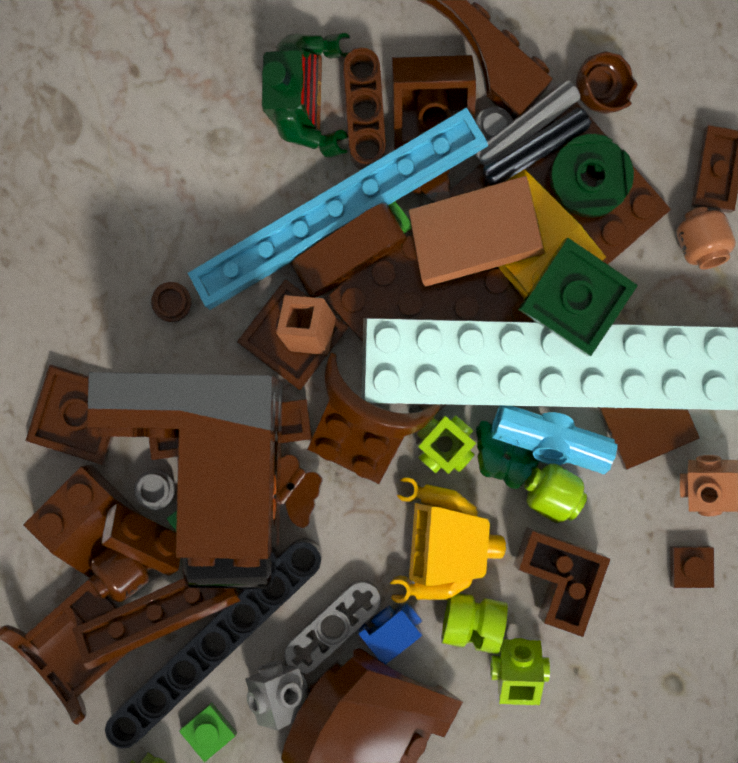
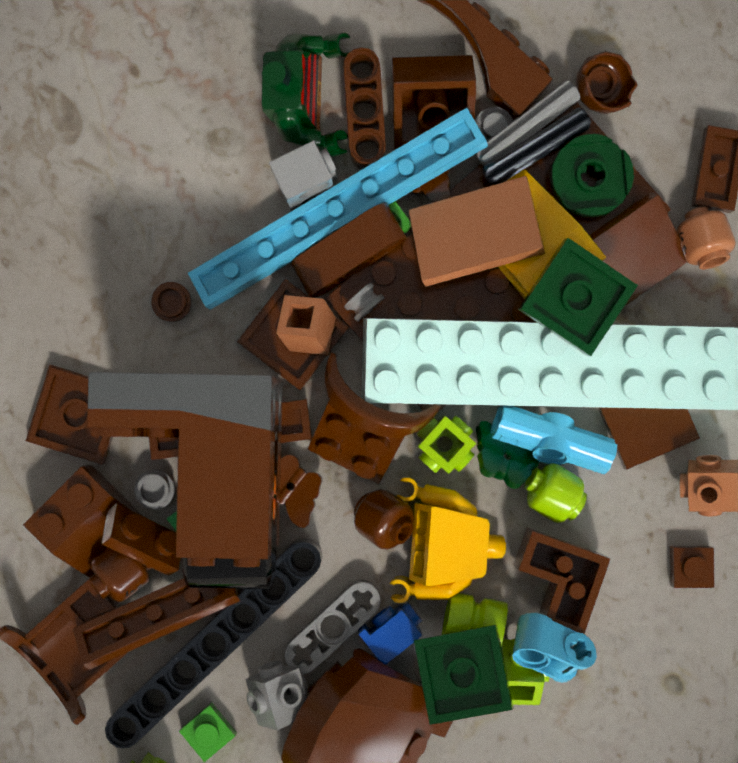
(303, 174): none -> light grey brick
(363, 302): none -> light grey bush
(383, 519): none -> reddish brown head
(463, 674): none -> dark green plate
(546, 647): none -> medium azure piece
(641, 244): none -> reddish brown tile

